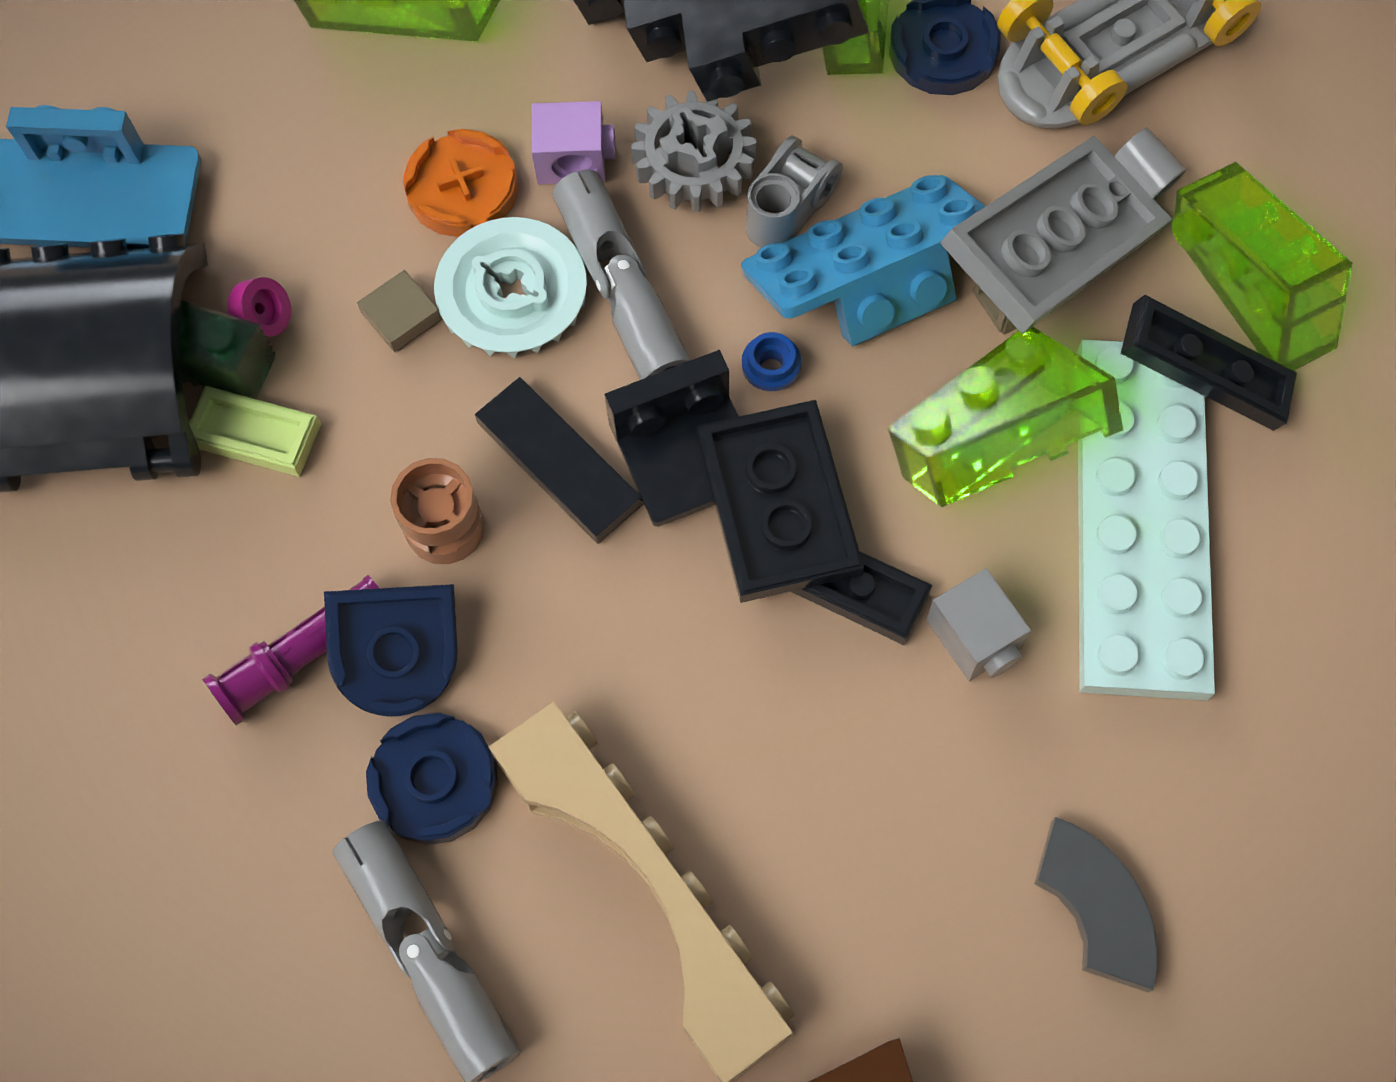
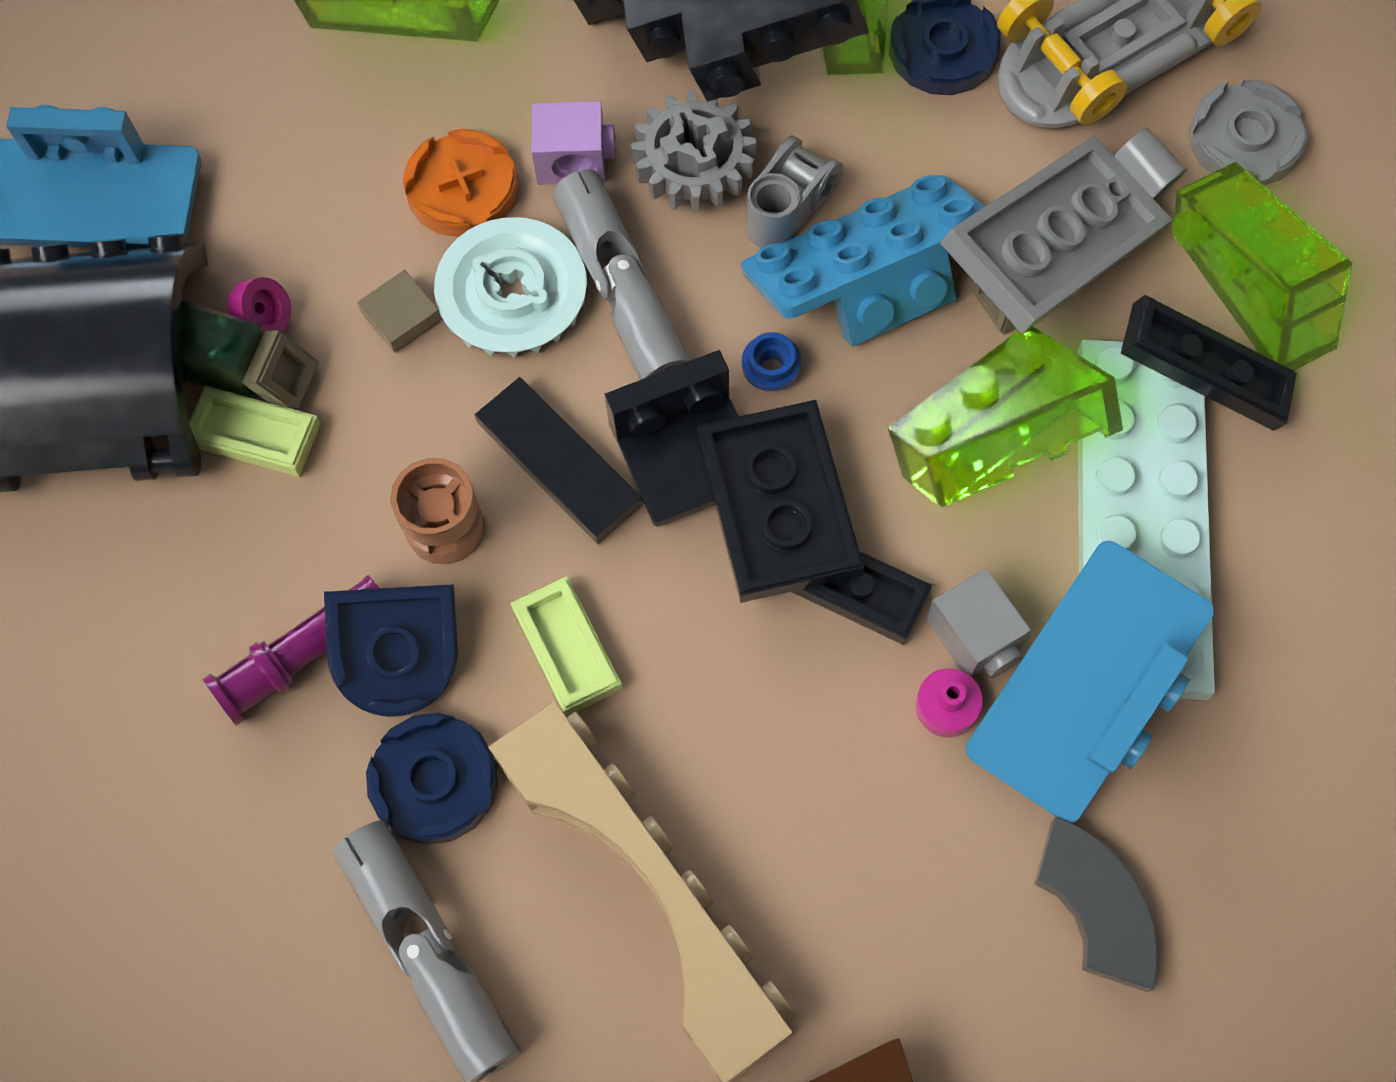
(280, 370): none -> dark tan tile
(566, 646): none -> yellowish green tile
(943, 714): none -> dark pink tile
(1092, 682): none -> dark azure bracket
(1249, 126): none -> light grey tile

